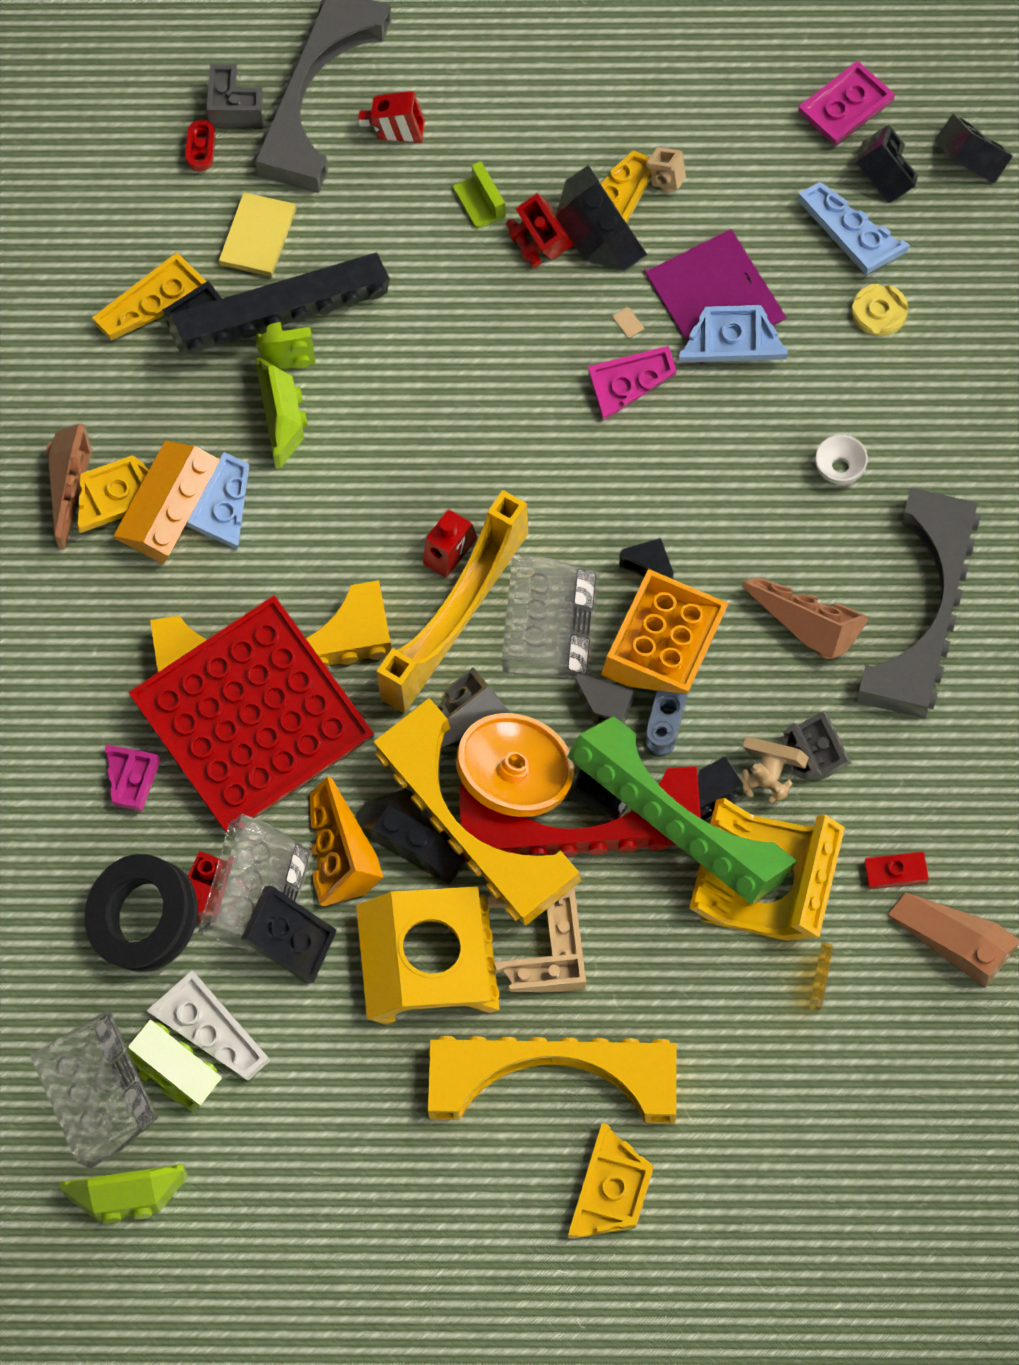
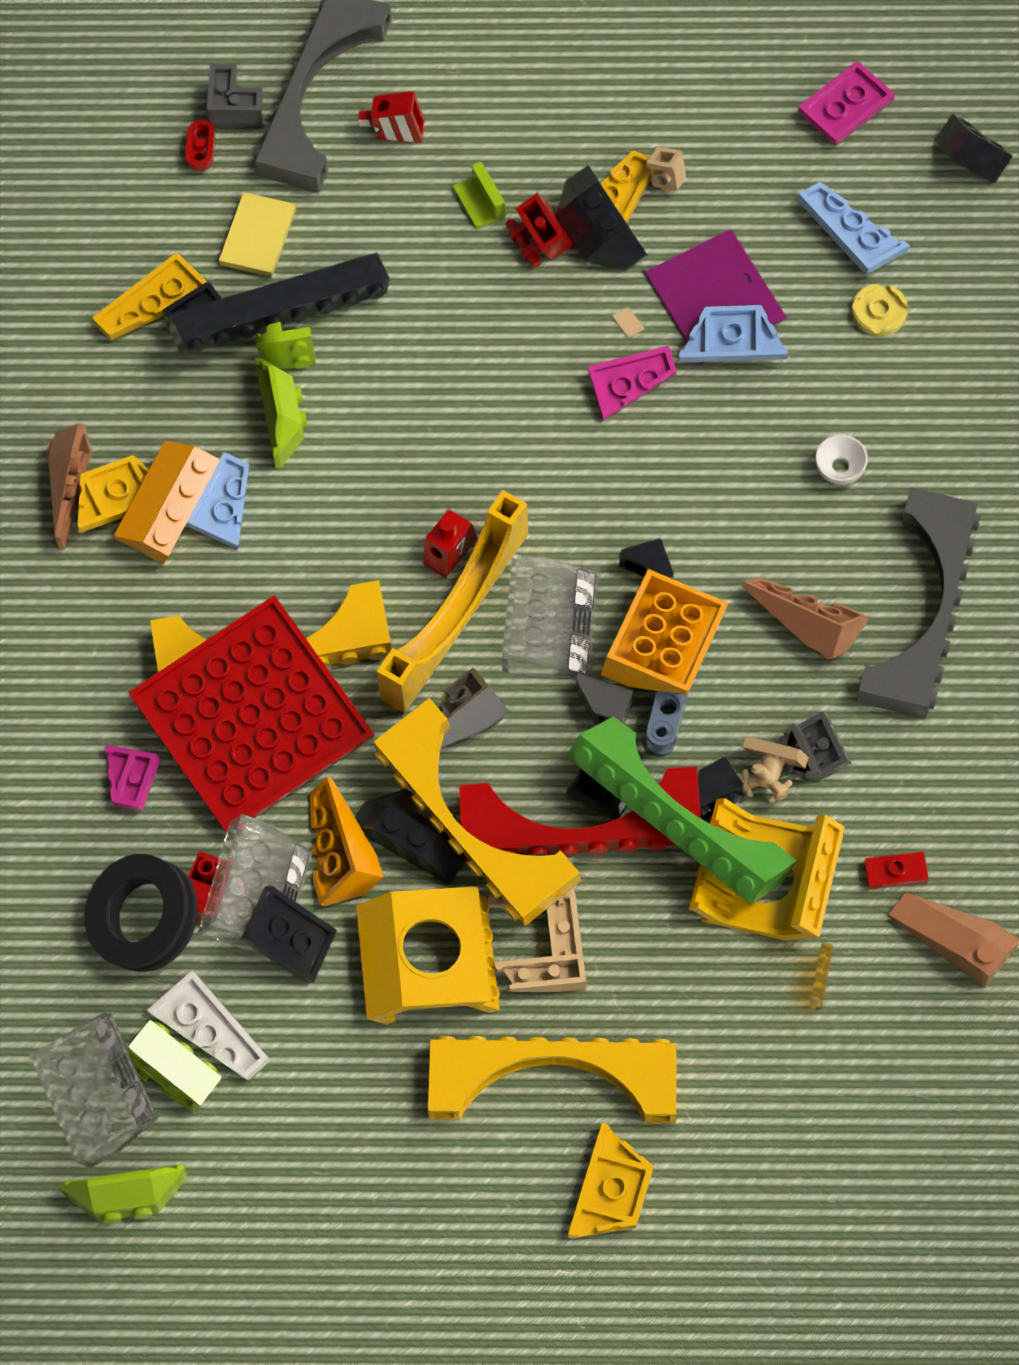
(514, 765): light orange dish -> none
(884, 164): black panel -> none

